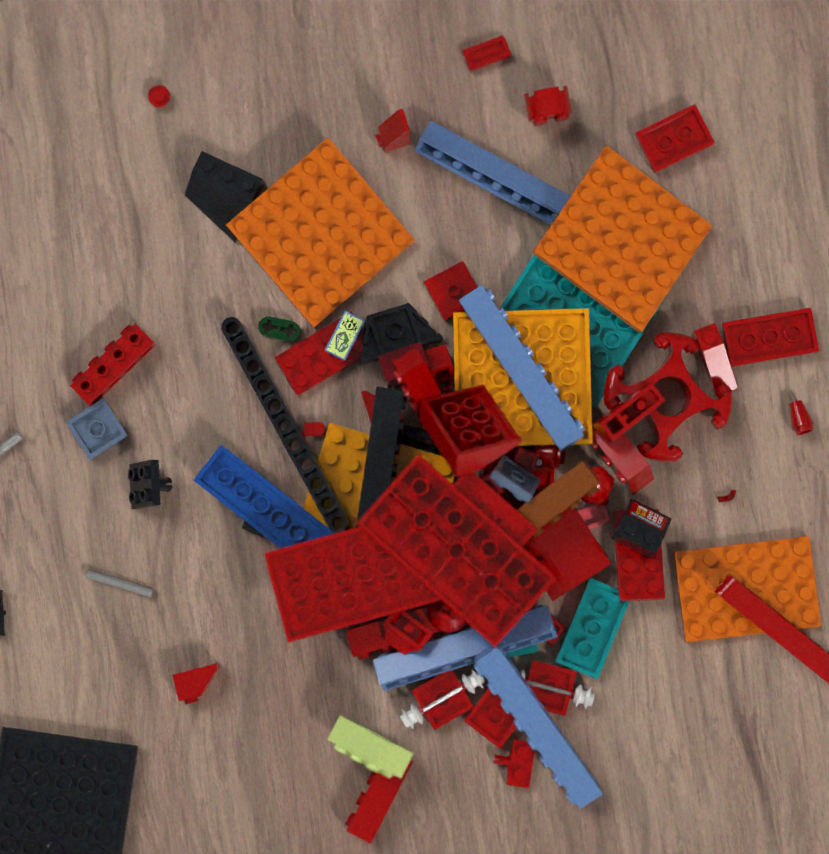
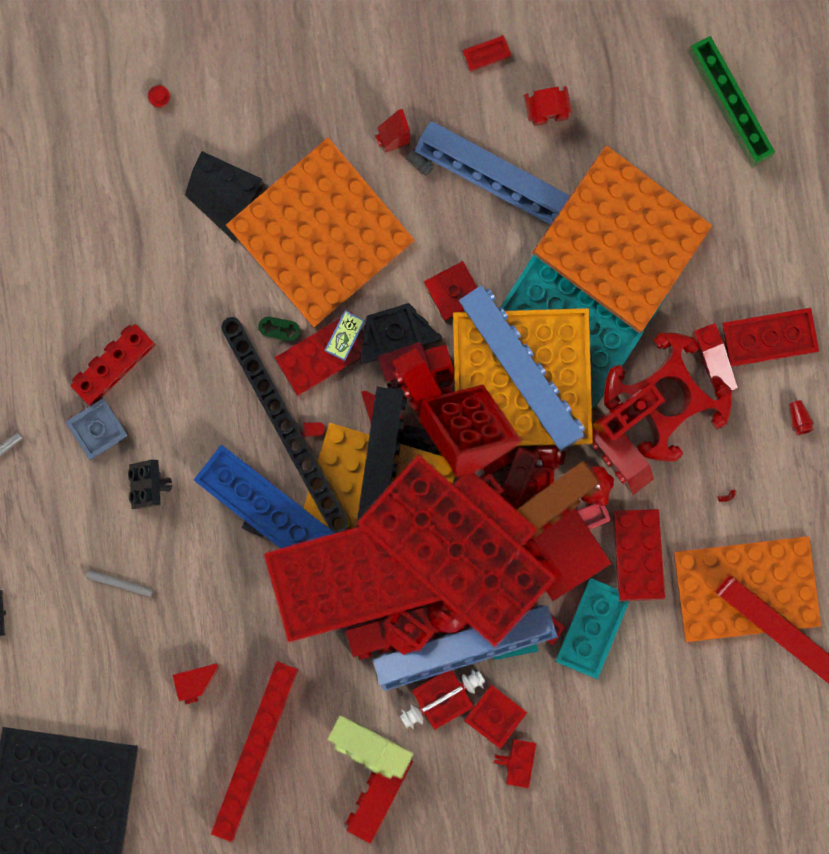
(254, 751): none -> red brick
(420, 162): none -> dark grey pin
(515, 479): sand blue plate -> none
(538, 725): medium blue brick -> none
(554, 687): red plate -> none
(642, 528): black slope -> none
(674, 138): red plate -> none
(731, 101): none -> green brick

